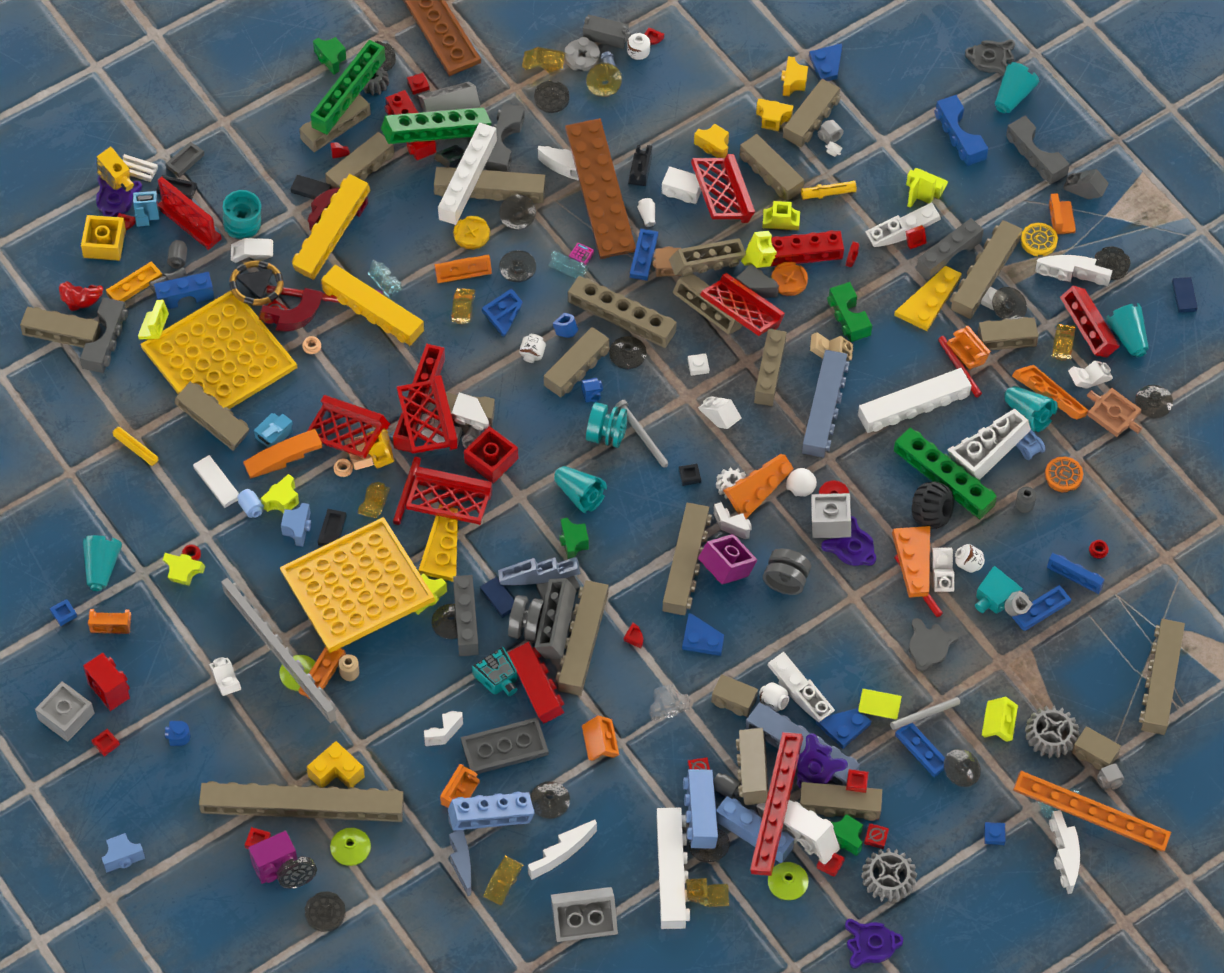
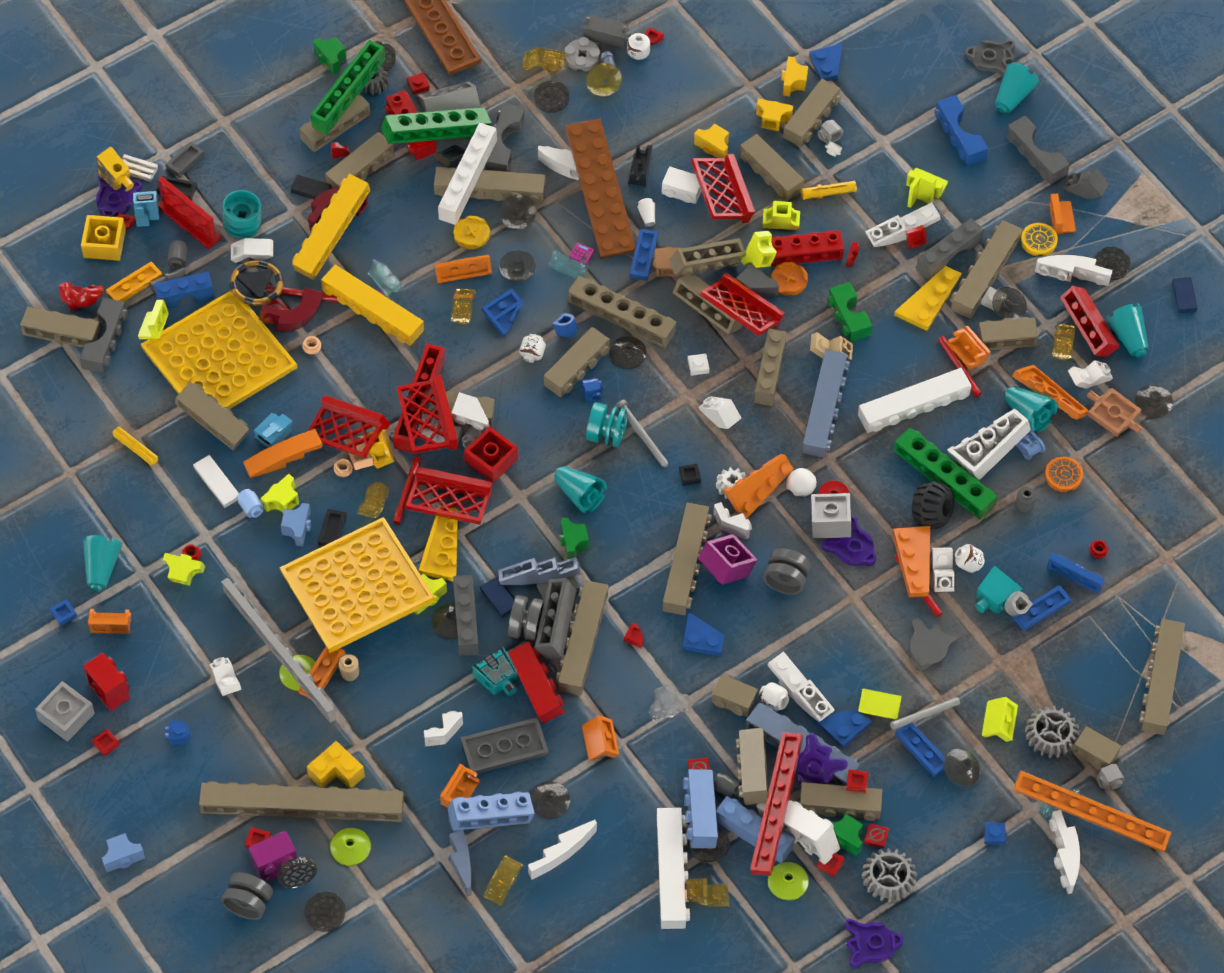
(246, 896): none -> dark grey wheel
(584, 914): light grey slope -> none

